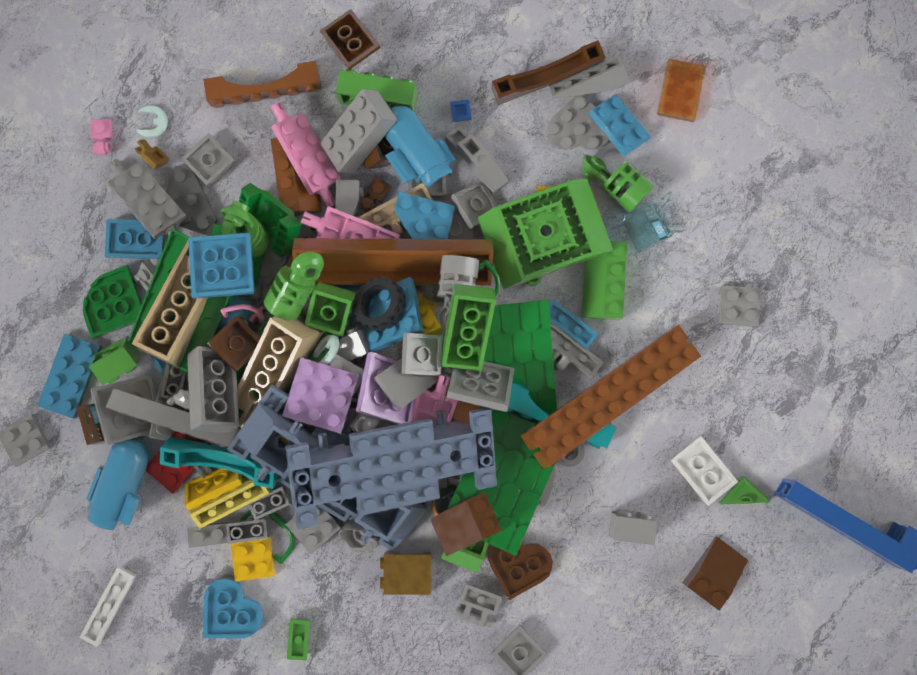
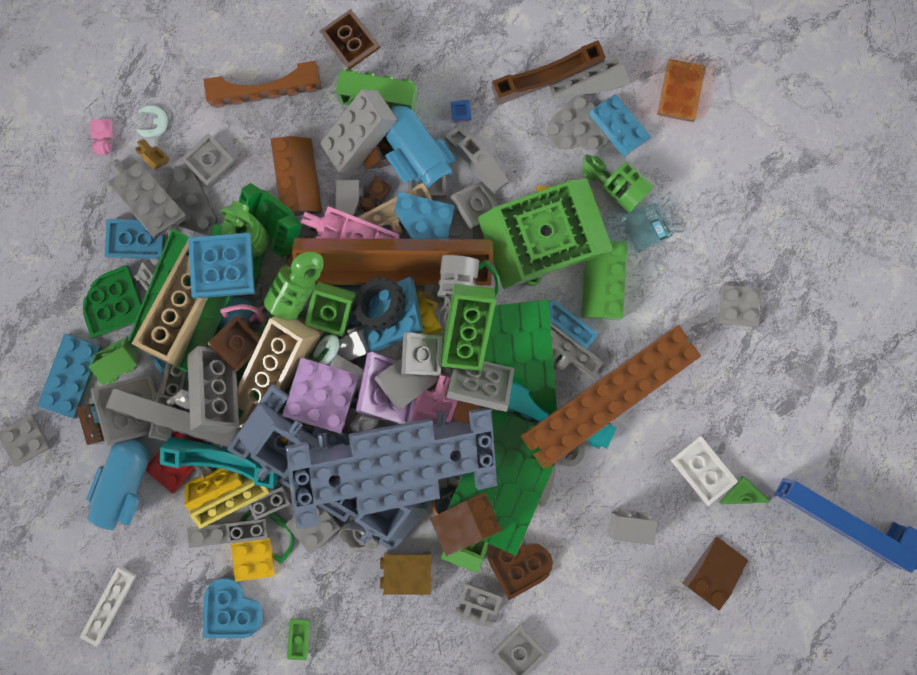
(305, 153): bright pink plate -> none

